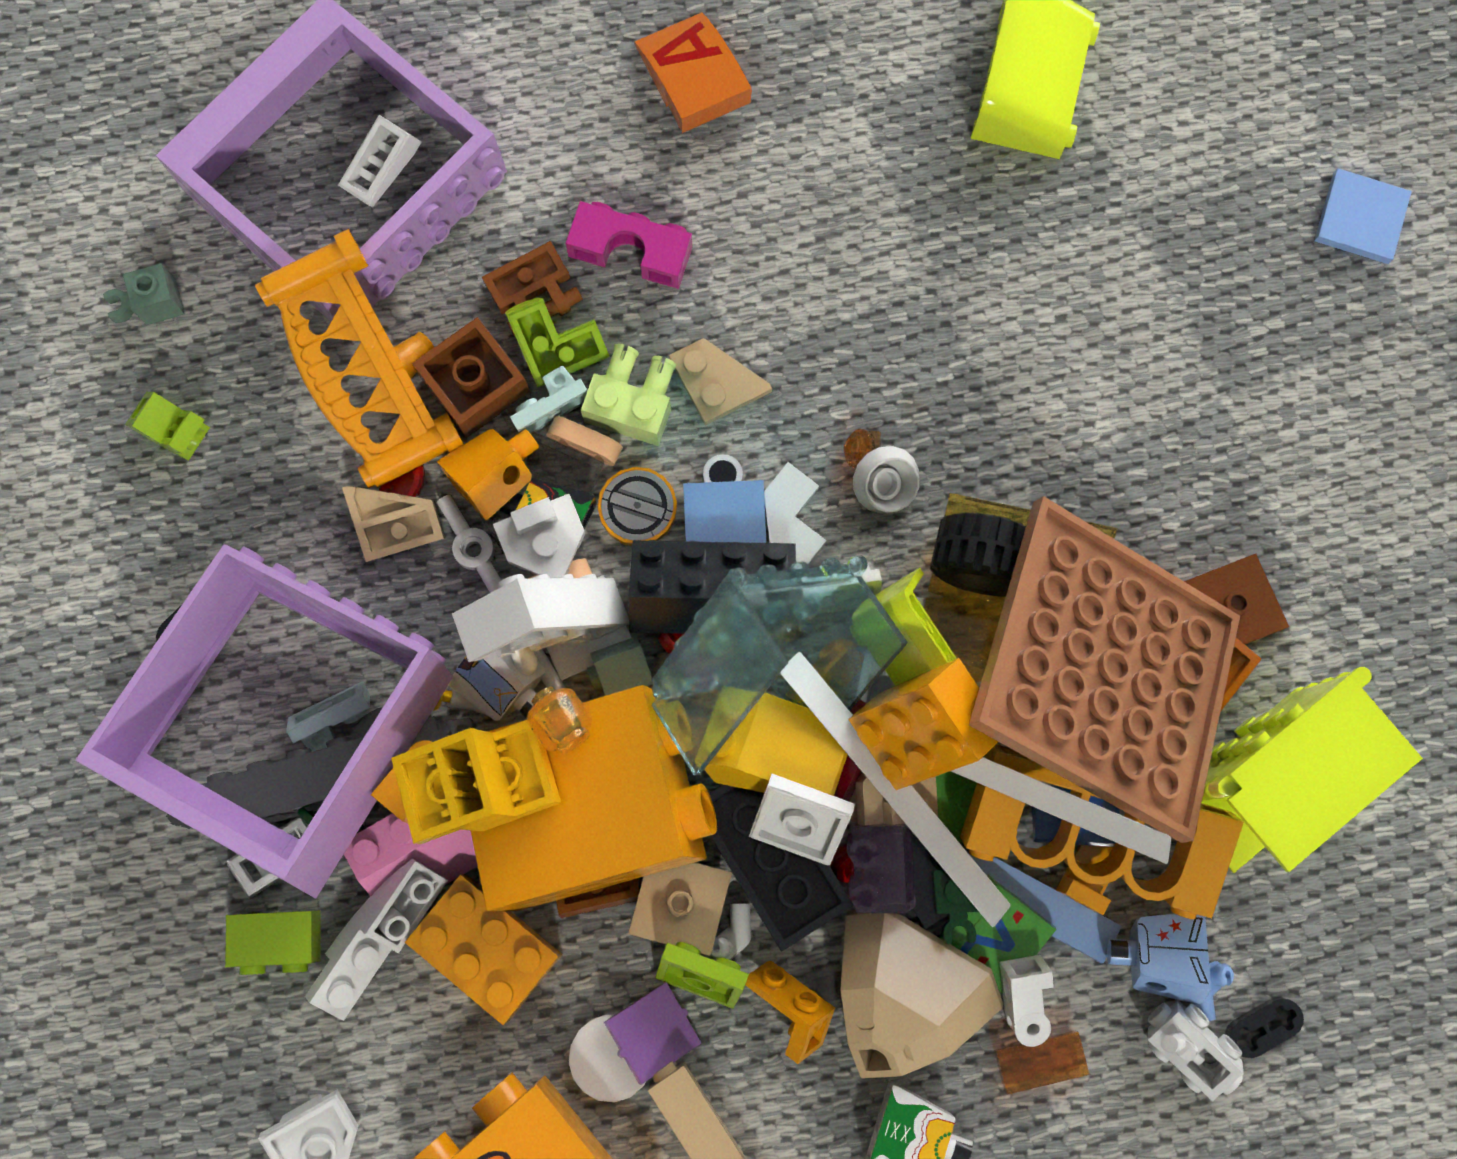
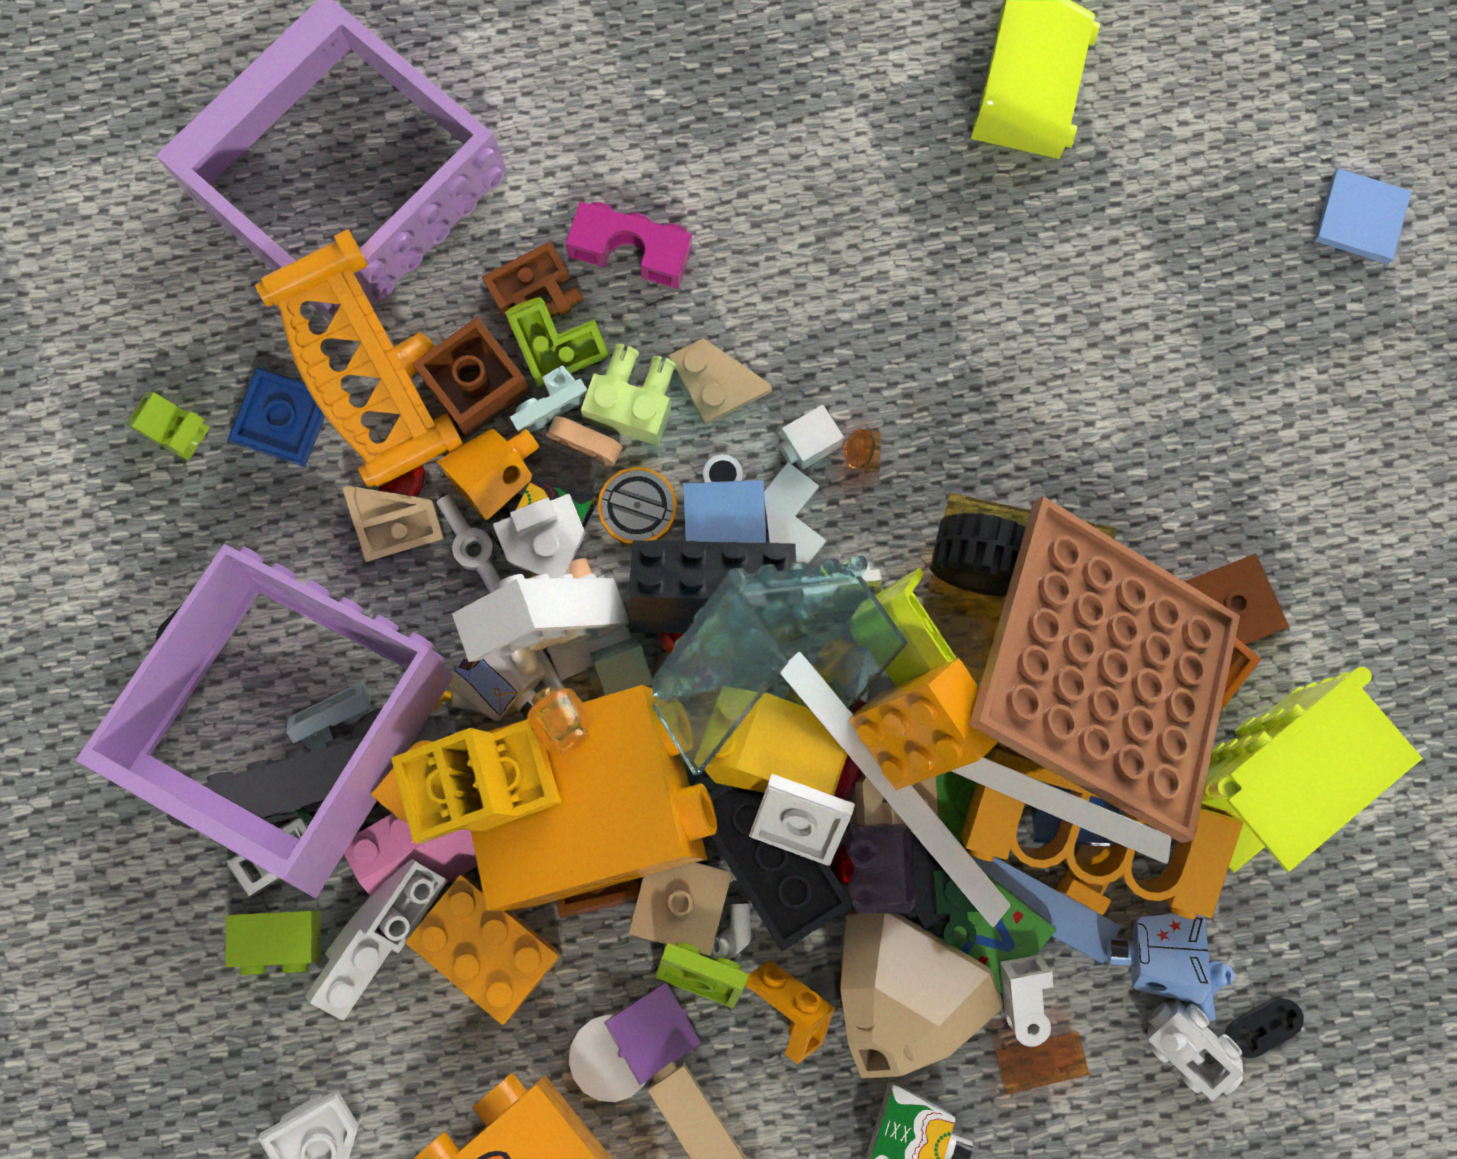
(150, 295): sand green brick -> none
(277, 418): none -> blue plate
(397, 159): white slope -> none
(694, 71): orange slope -> none
(810, 438): none -> white brick
(886, 480): white hat -> none

